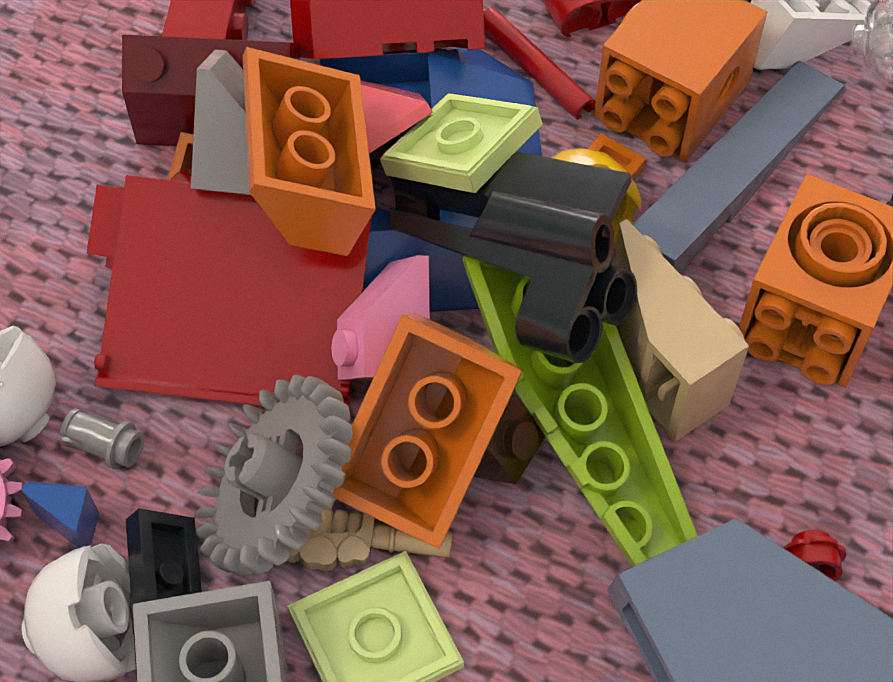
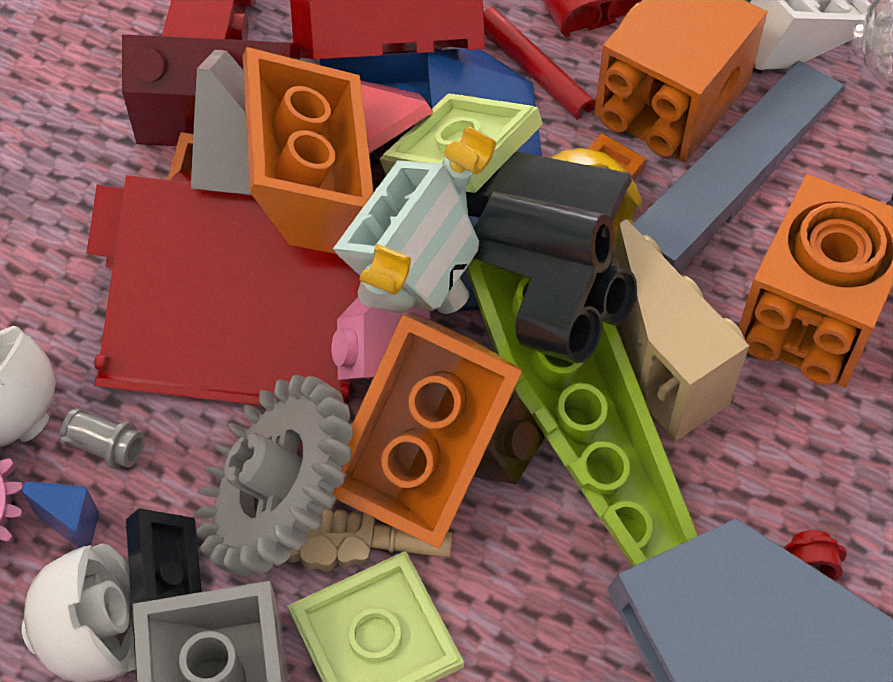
(417, 232): none -> light aqua torso

